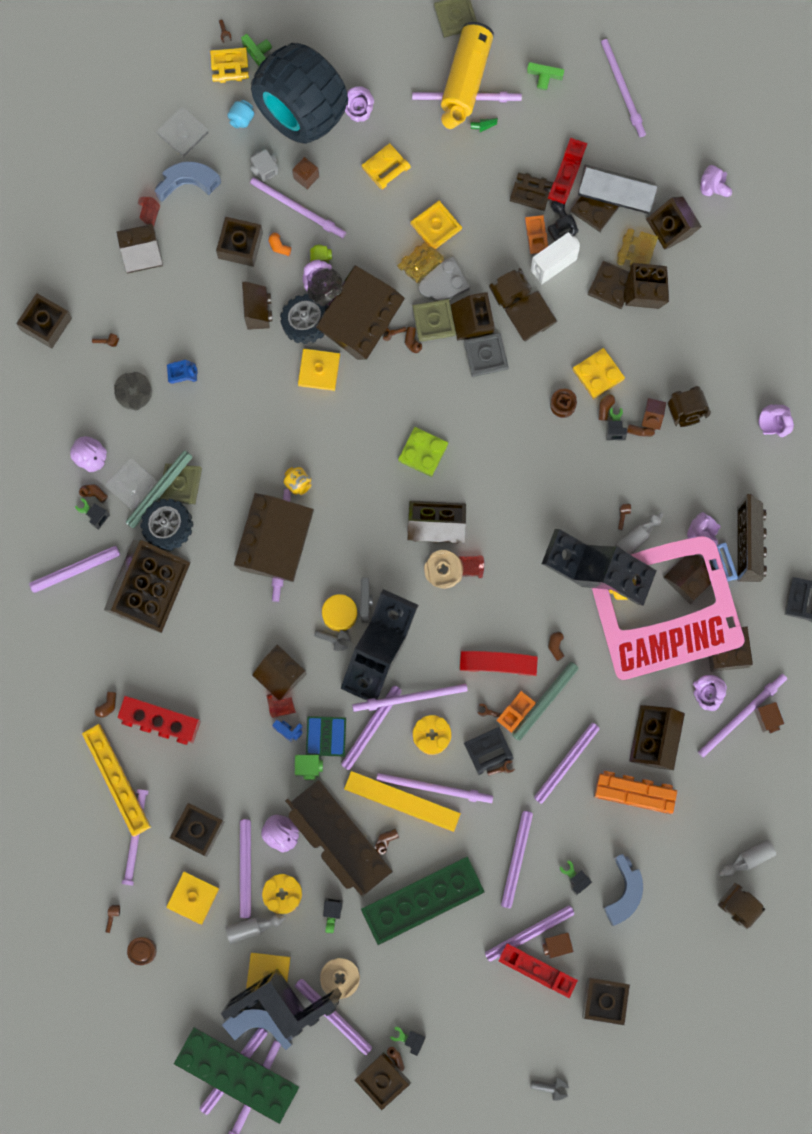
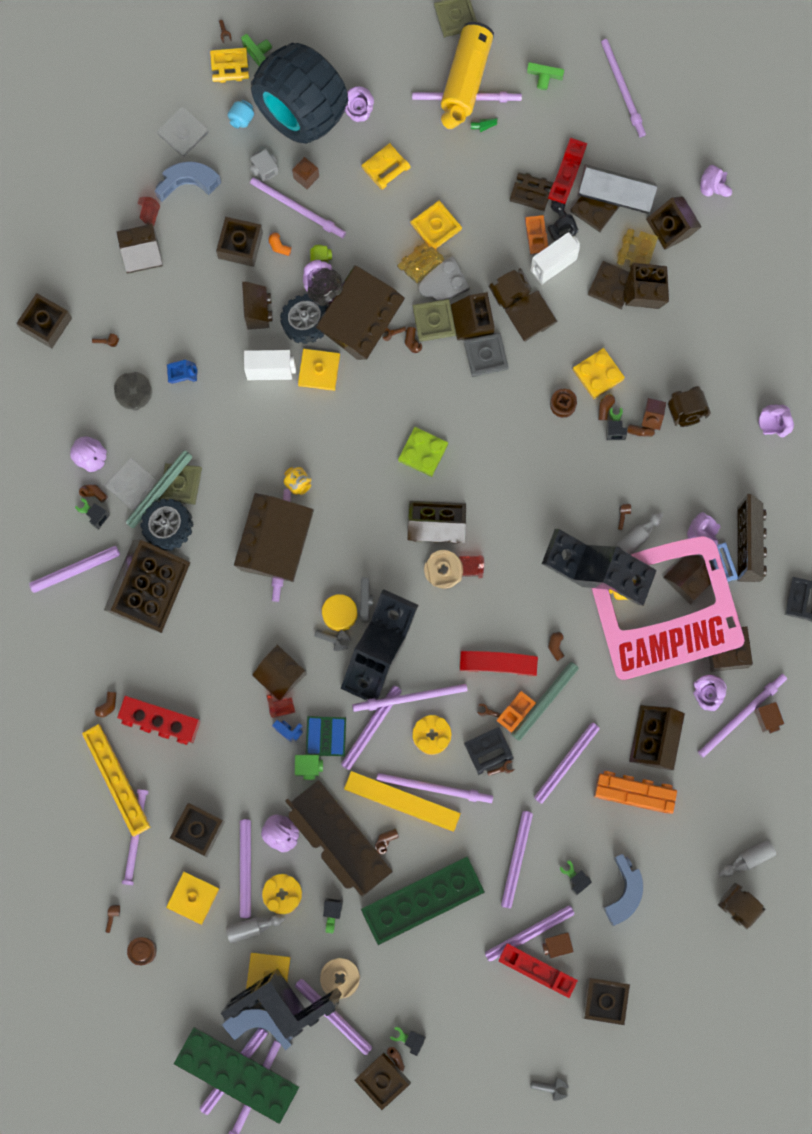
(269, 365): none -> white brick

